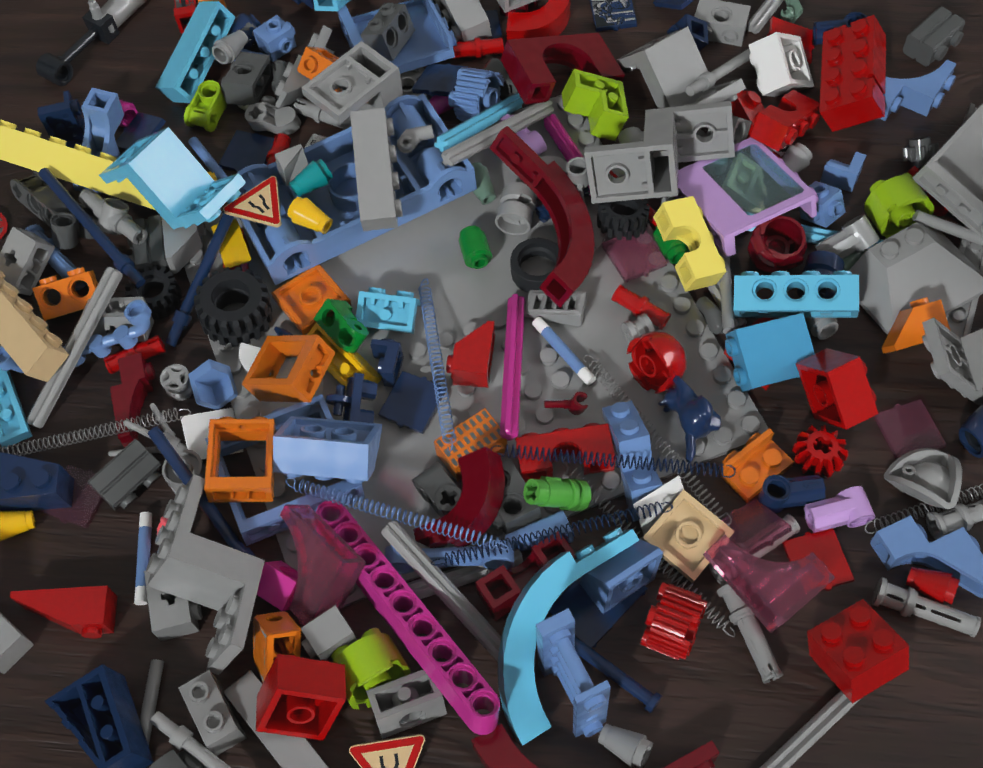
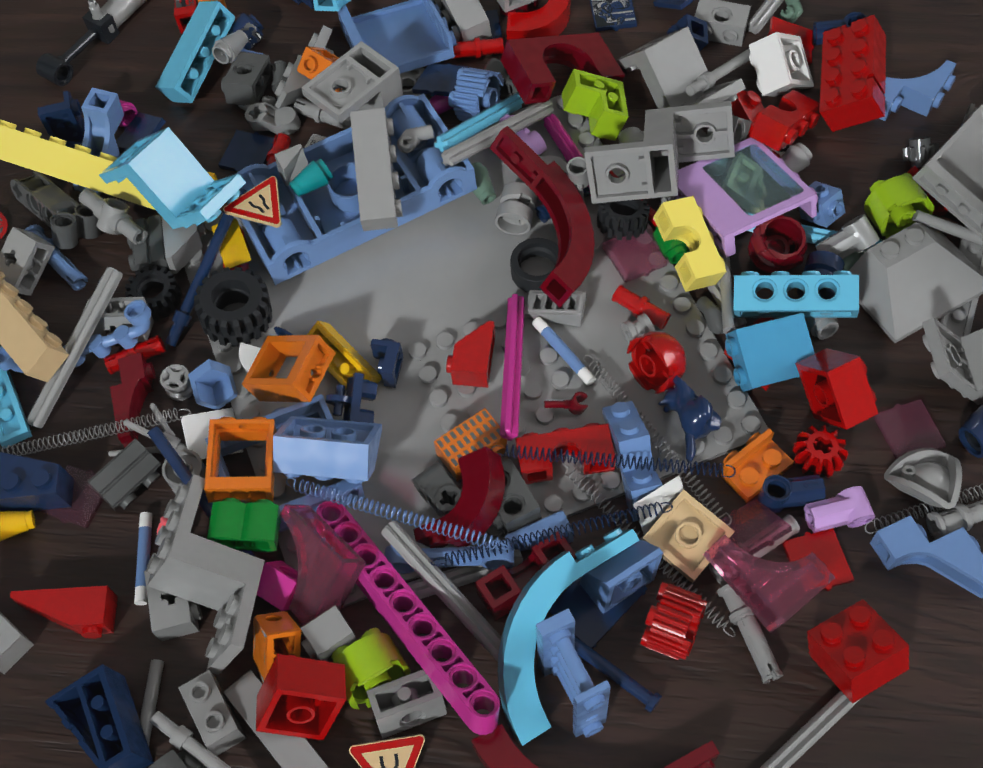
(70, 299): orange brick -> none
(121, 261): dark blue bar -> none
(206, 106): lime piece -> none
(206, 157): medium blue bar -> none
(246, 525): none -> green brick
(275, 37): medium blue brick -> none
(305, 295): orange plate -> none
(307, 214): yellow cone -> none
(342, 326): green leg -> none
(387, 311): medium azure bracket -> none
(389, 30): dark grey brick -> none
(411, 402): dark blue piece -> none
(425, 325): medium blue piece -> none
(474, 247): green brick -> none
(555, 493): bright green axle -> none
(627, 745): light grey cone -> none
(842, 174): medium blue panel -> none
(908, 326): orange slope -> none
(909, 598): light grey pin -> none
(934, 36): dark grey brick -> none
(934, 584): red cone -> none

